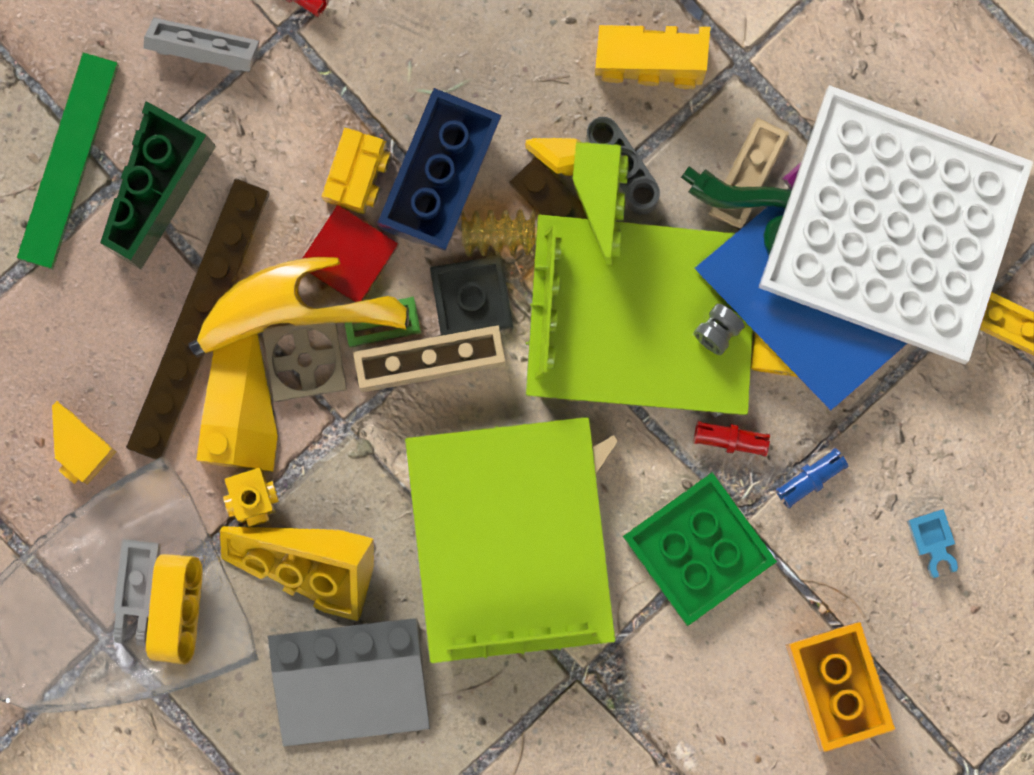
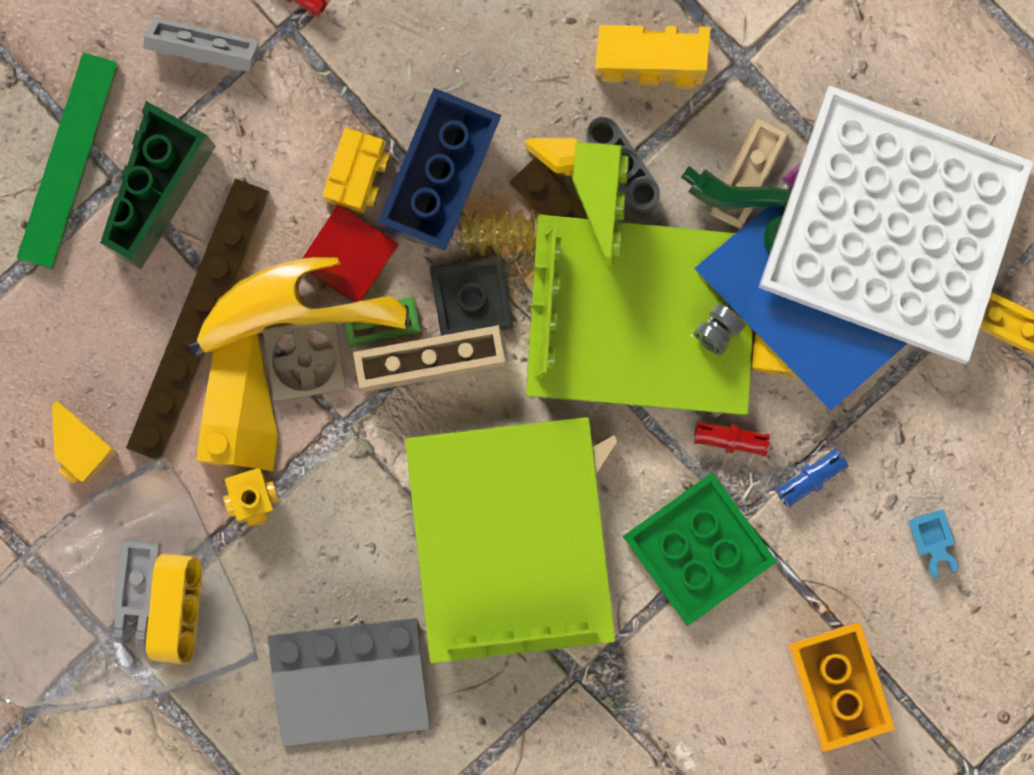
(316, 563): yellow wedge -> none

